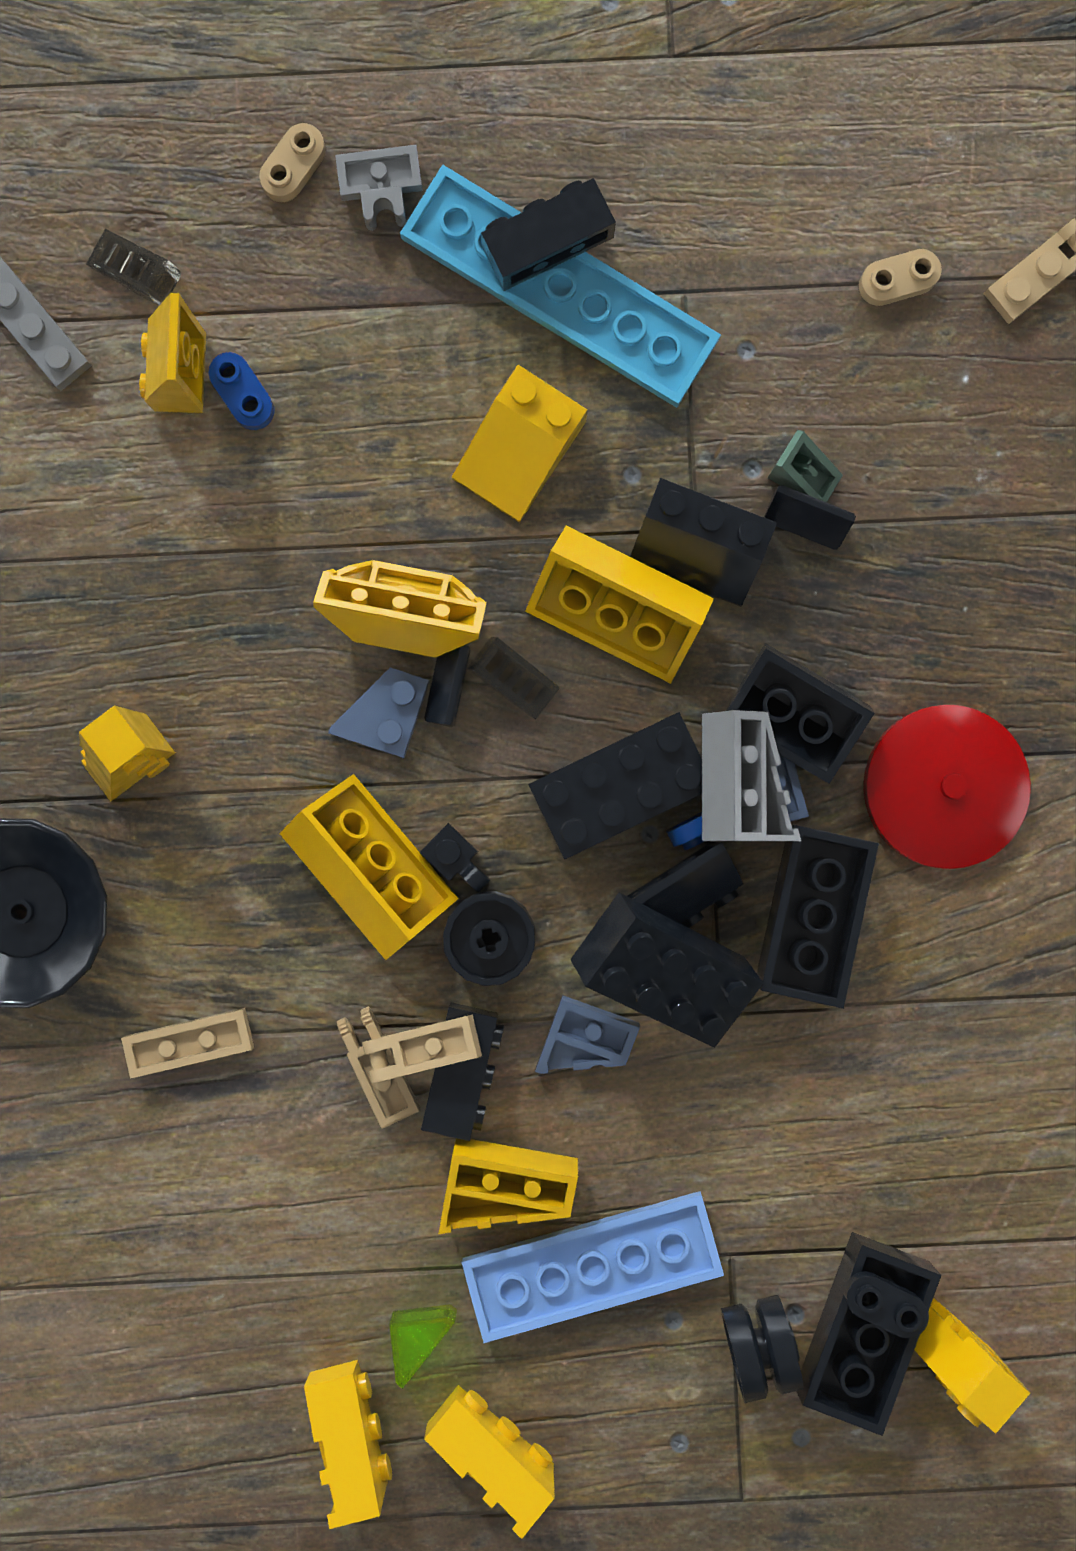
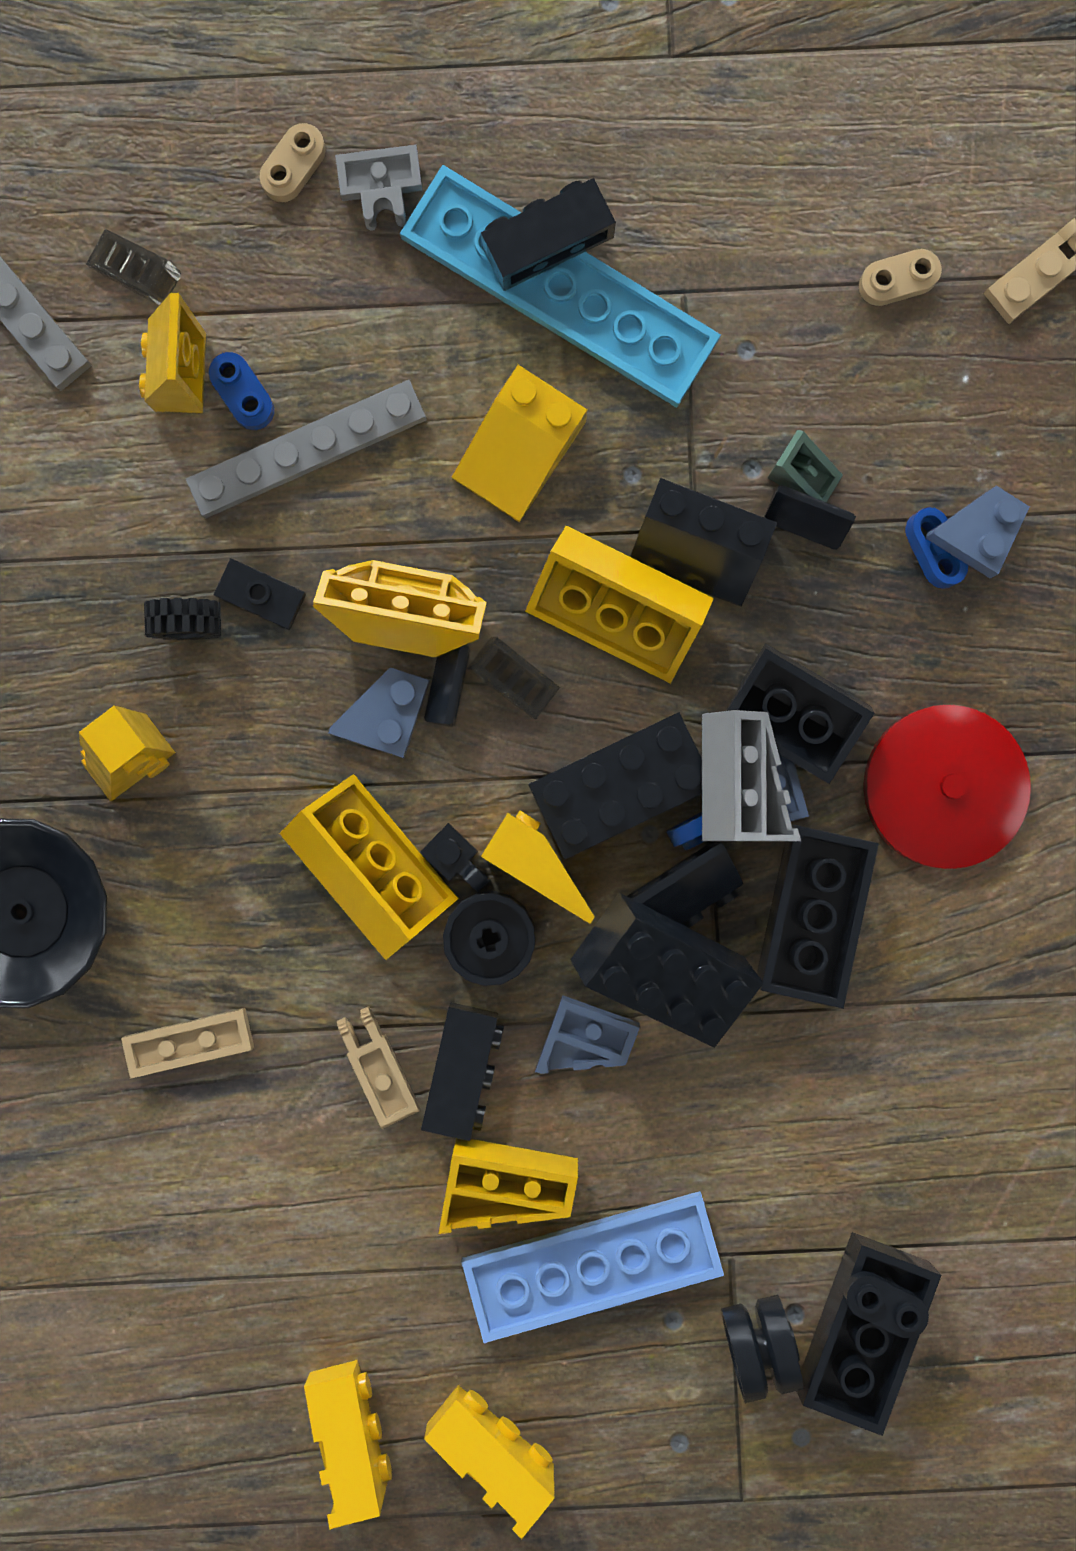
(182, 618): none -> black tyre
(260, 594): none -> black plate
(306, 449): none -> light grey plate
(416, 1335): clear neon green slope -> none
(423, 1048): tan plate -> none
(531, 859): none -> yellow slope
(930, 554): none -> blue plate
(969, 1370): yellow wedge -> none
(982, 531): none -> sand blue wing

